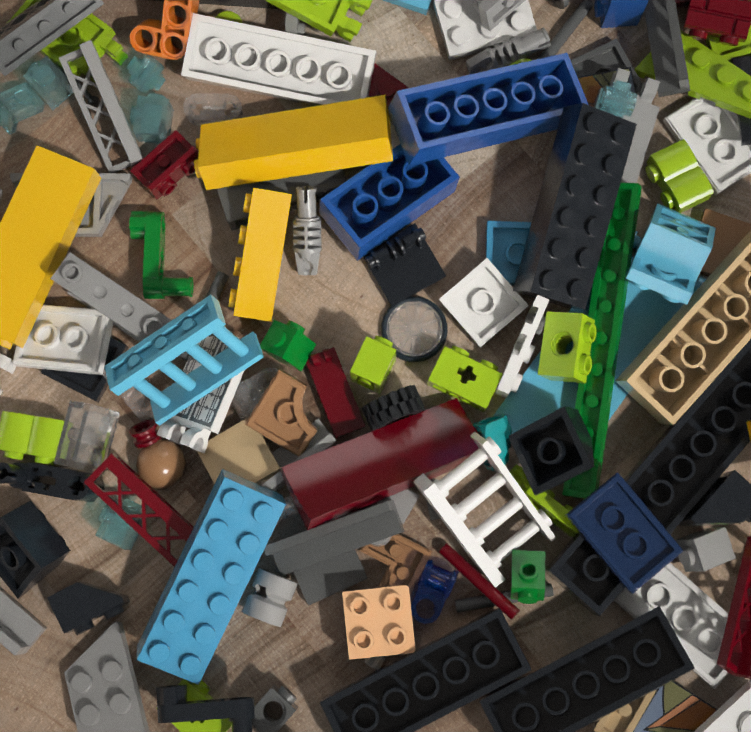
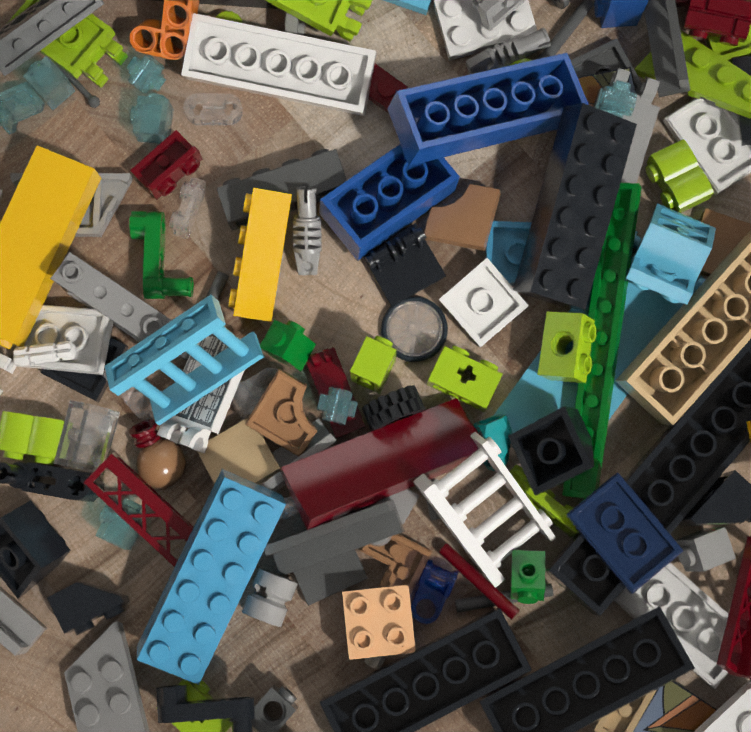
(44, 353): none -> white axle
(111, 102): light grey fence -> none
(192, 197): none -> clear plate
(294, 143): yellow brick -> none
(337, 405): none -> clear light blue gear
(467, 220): none -> medium nougat tile
(522, 349): white wing -> none

